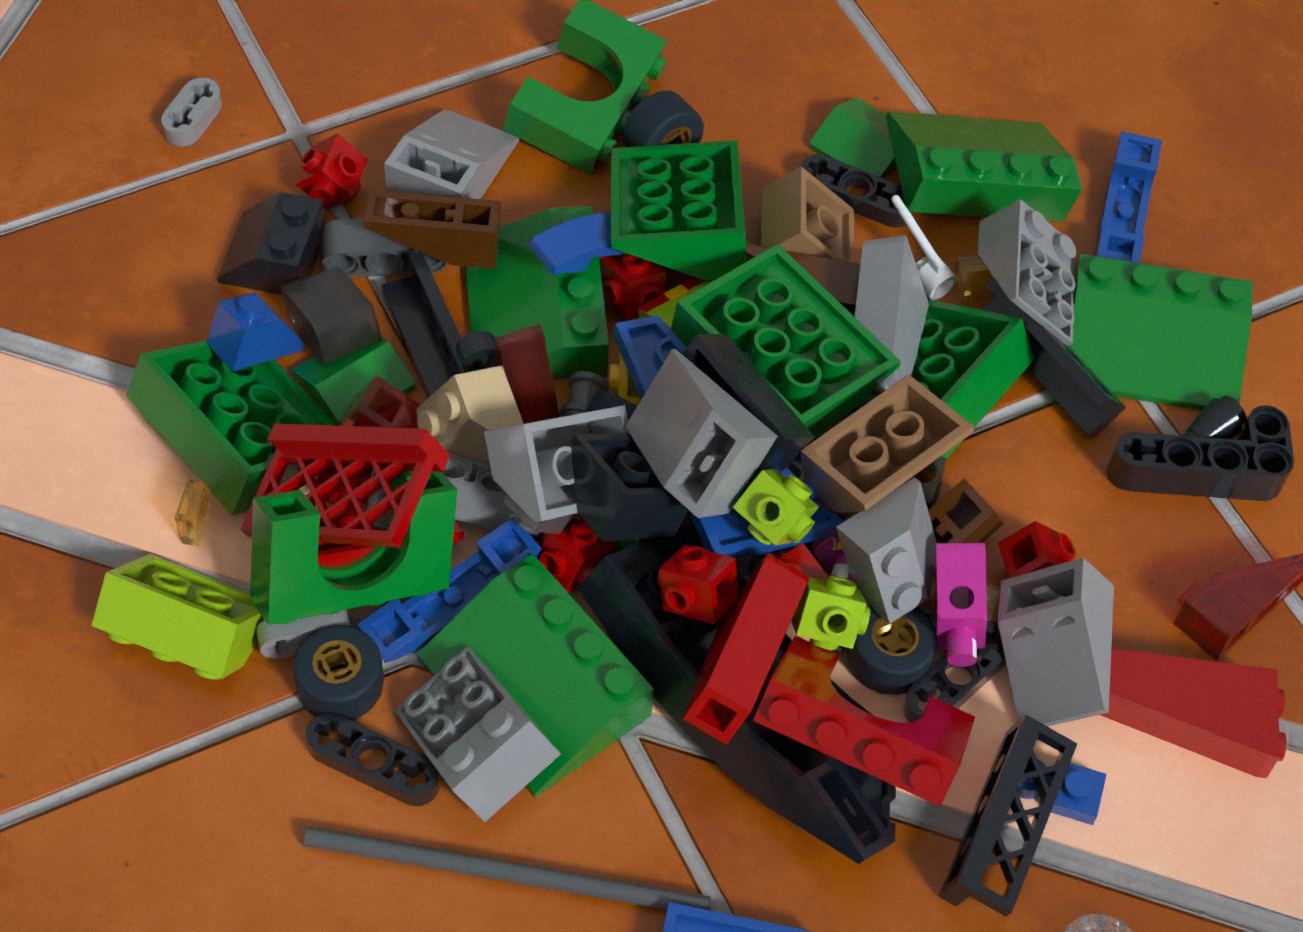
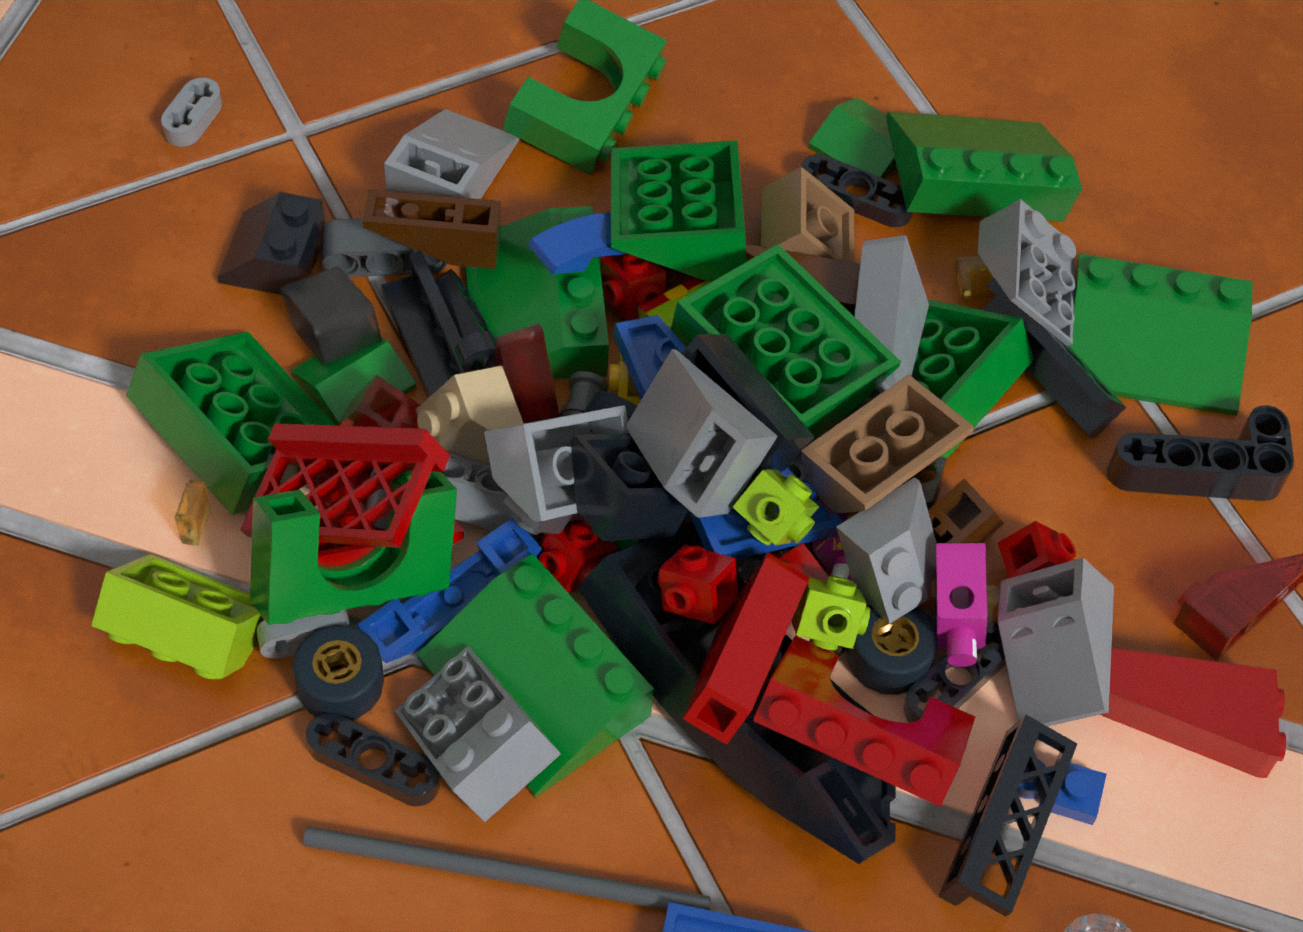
(250, 333): blue slope -> none
(331, 171): red brick -> none
(461, 304): none -> black beam
(662, 120): black wheel -> none
(933, 272): white plant -> none
(1128, 198): blue slope -> none
(1218, 419): black cone -> none

